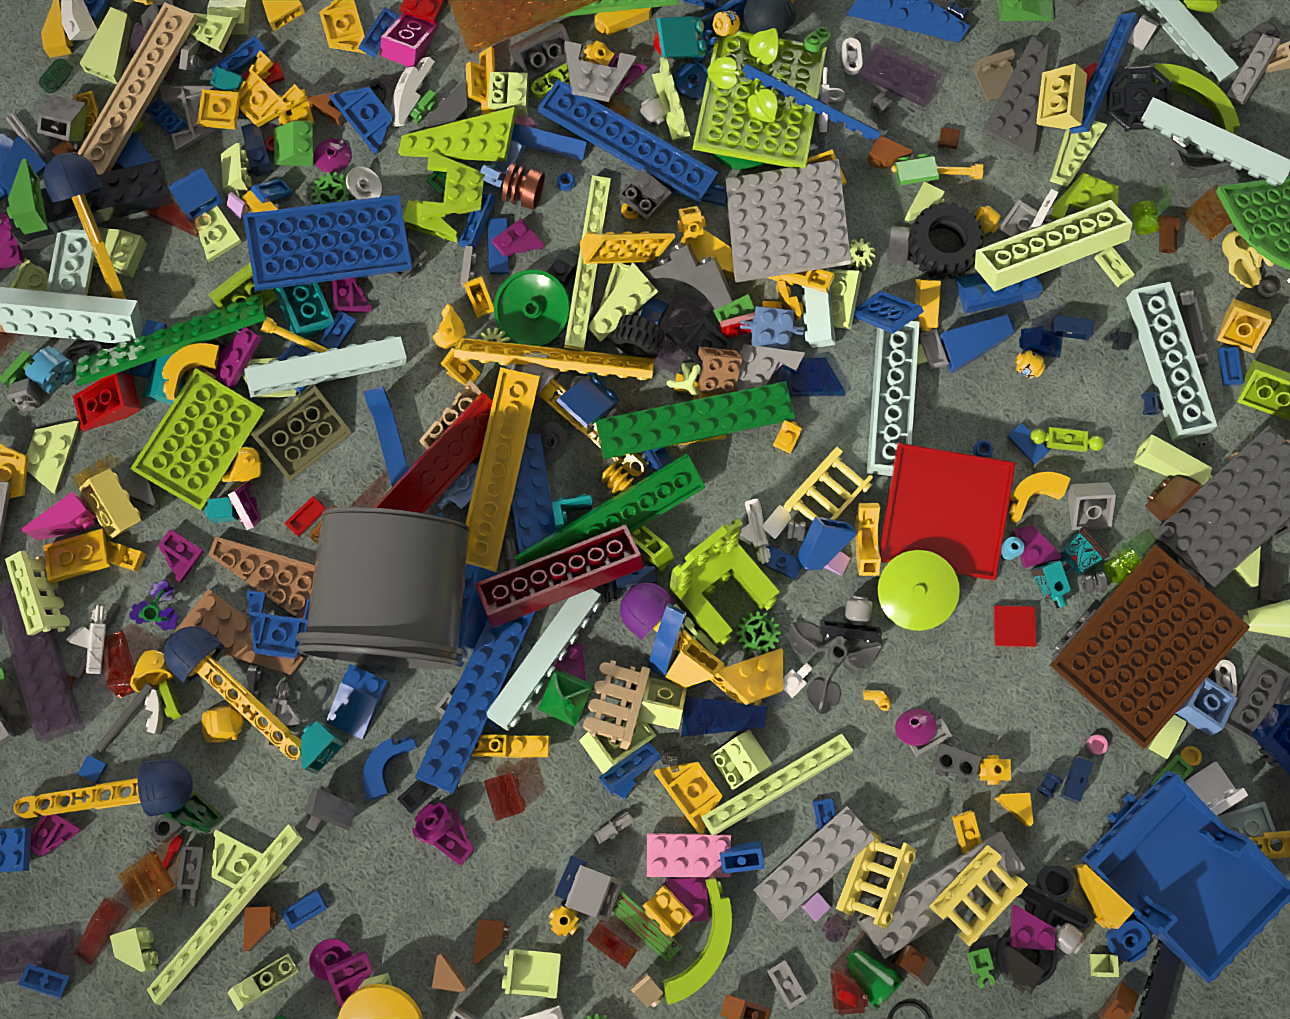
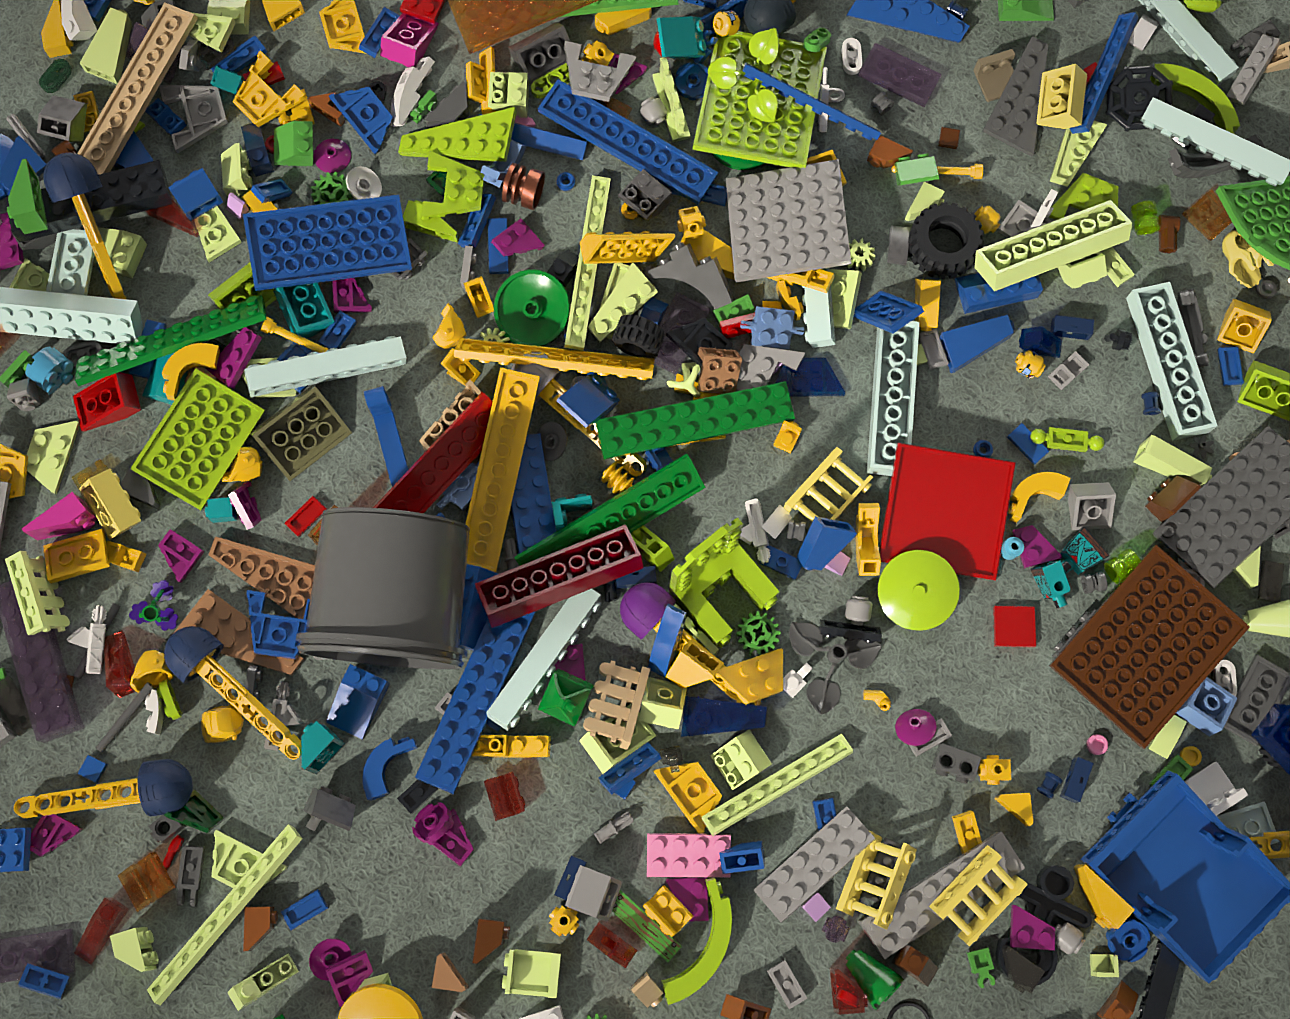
(219, 109): yellow plate -> none
(1068, 370): none -> light grey slope
(1084, 270): none -> yellowish green slope

